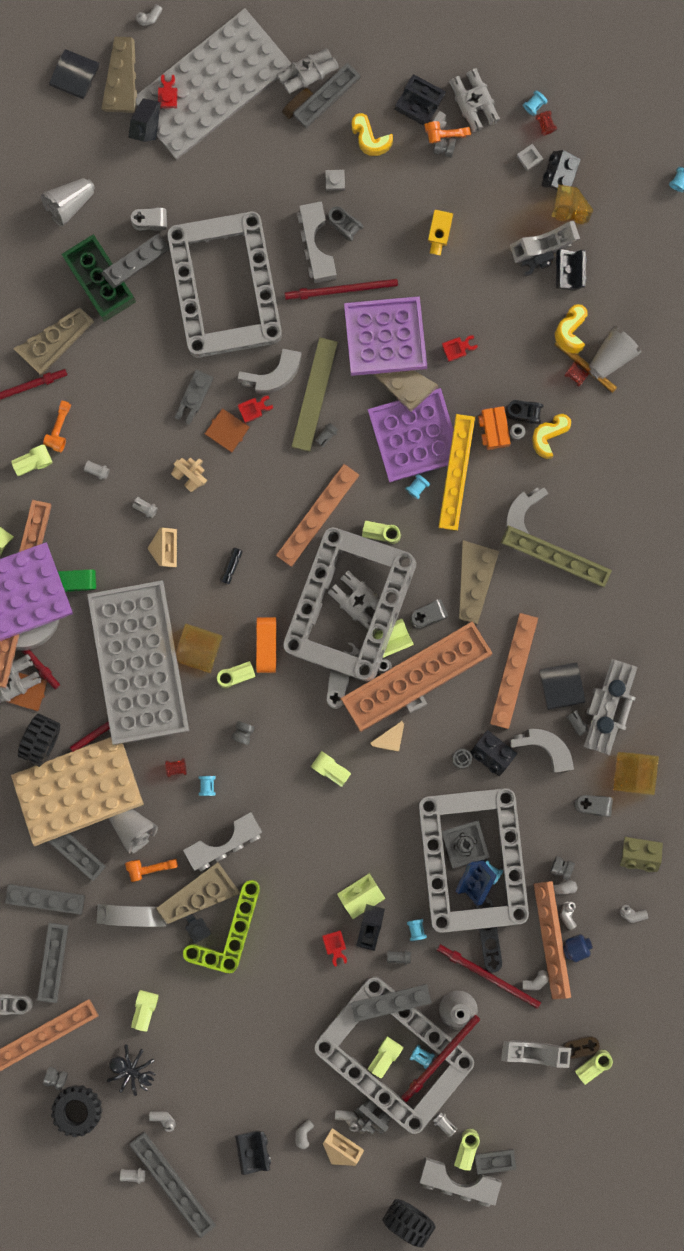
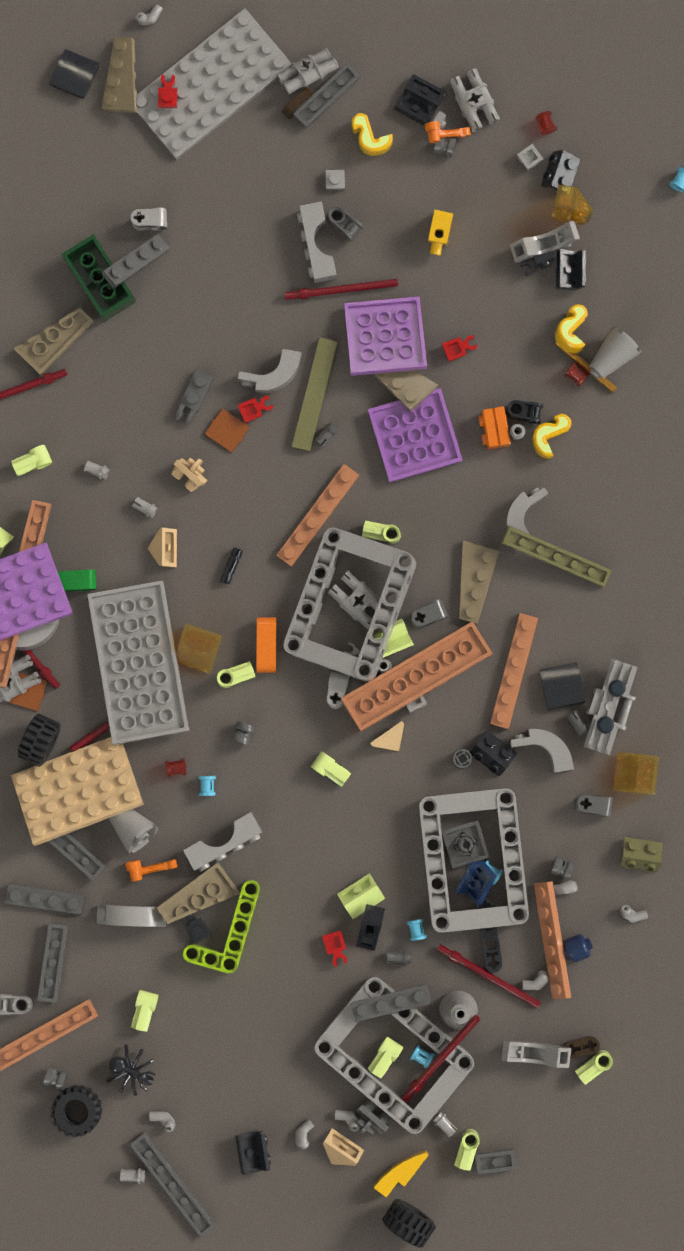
(54, 440): orange brick -> none
(67, 199): light grey cone -> none
(145, 121): black slope -> none
(236, 338): light grey beam -> none
(400, 1172): none -> yellow slope
(417, 486): medium azure bush -> none
(456, 472): yellow tile -> none
(484, 1189): light grey arch -> none
(535, 103): medium azure bush -> none
(566, 914): light grey arm -> none

